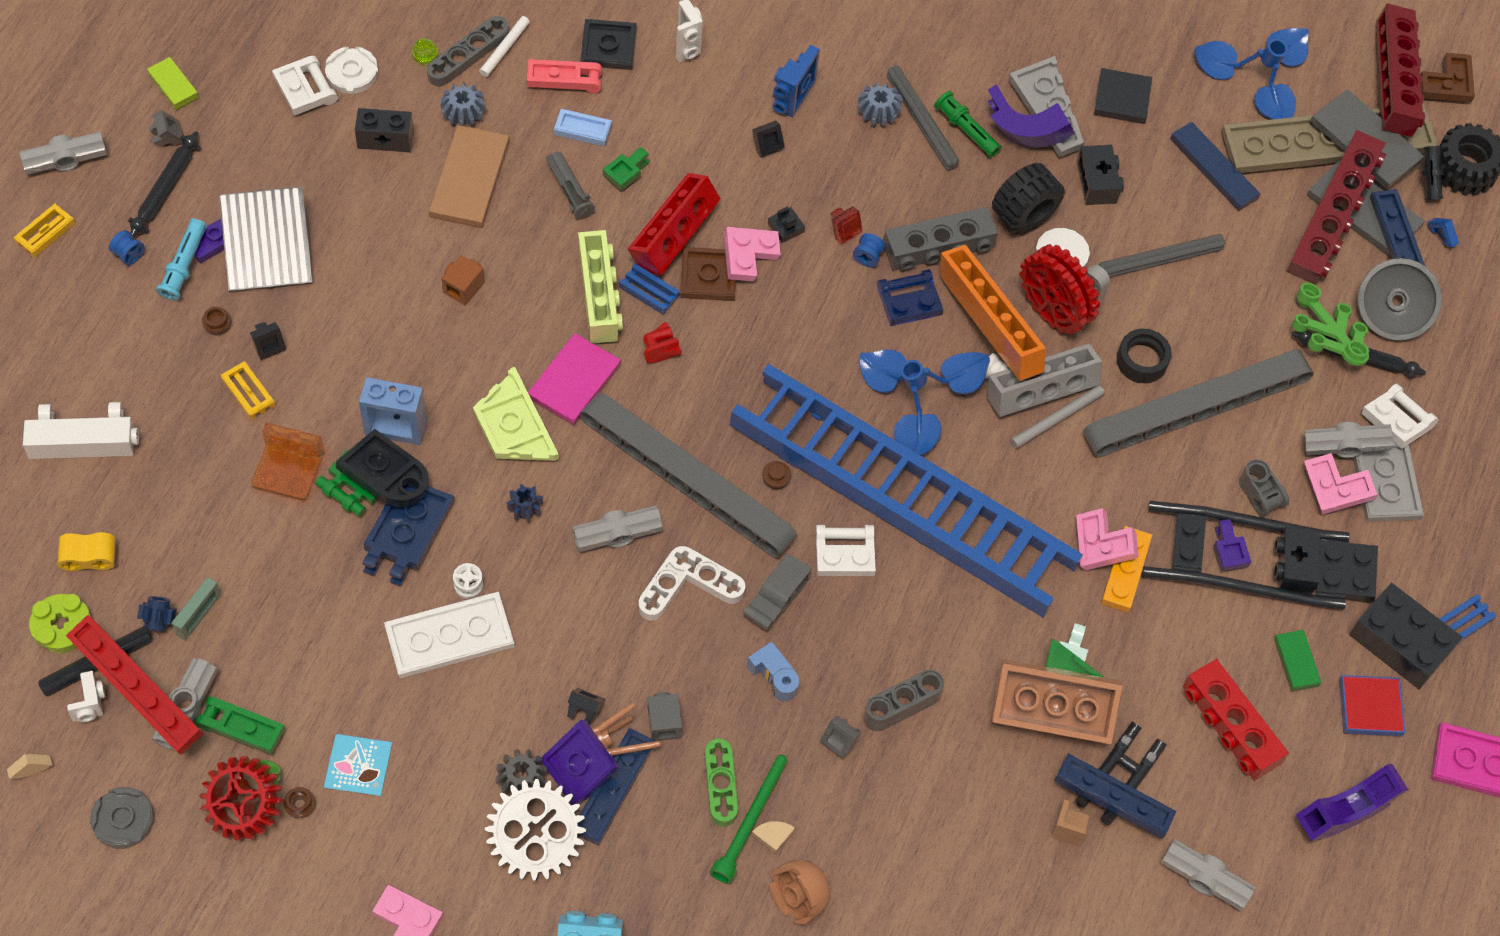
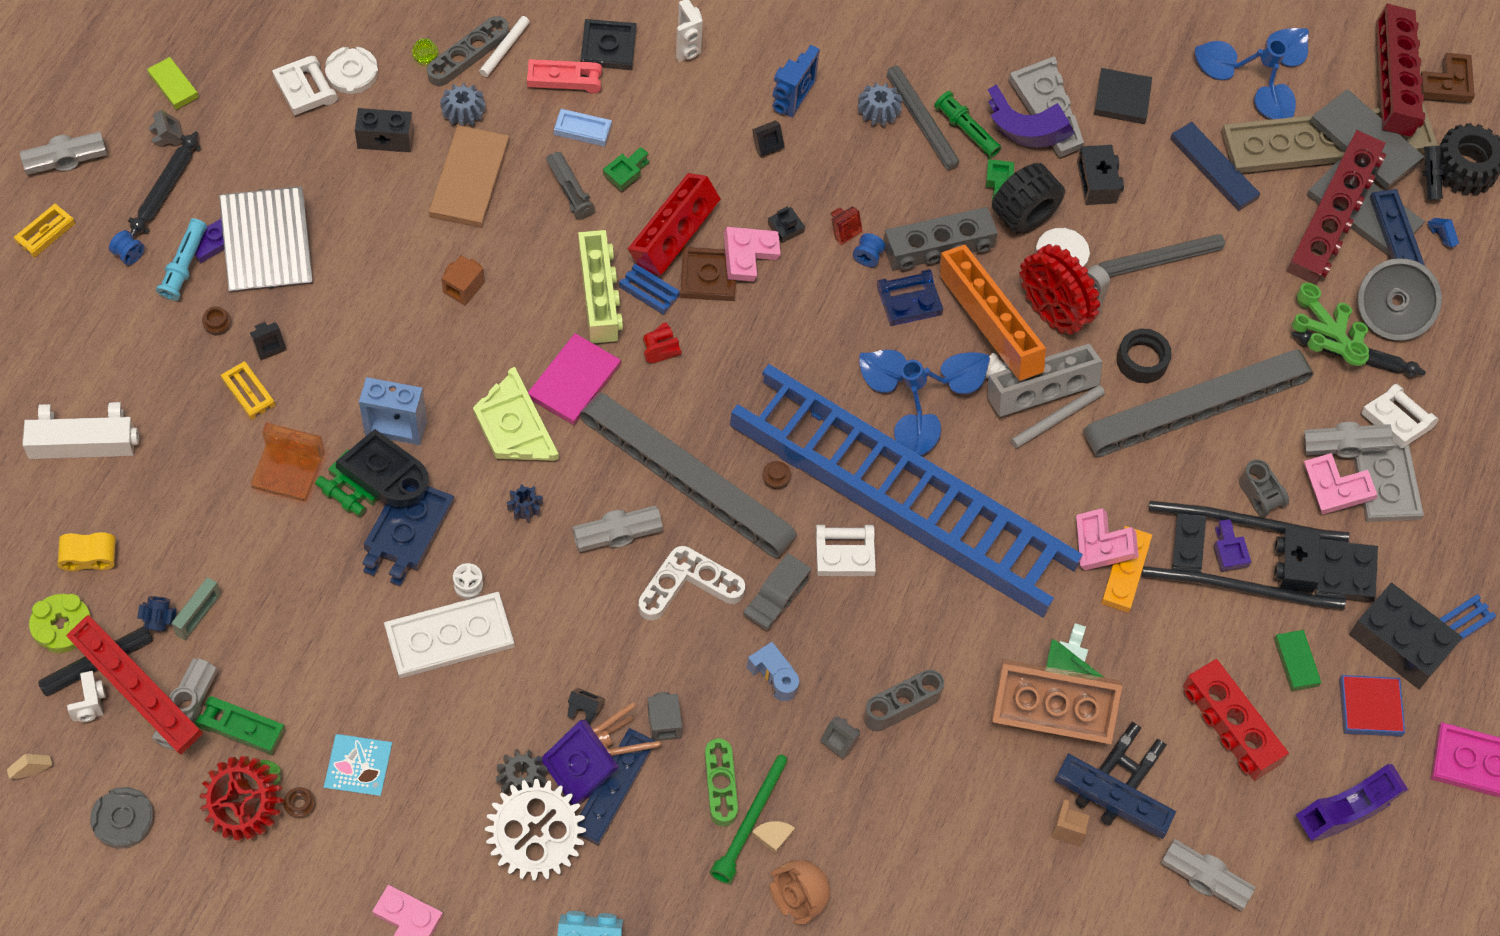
(997, 173): none -> green plate

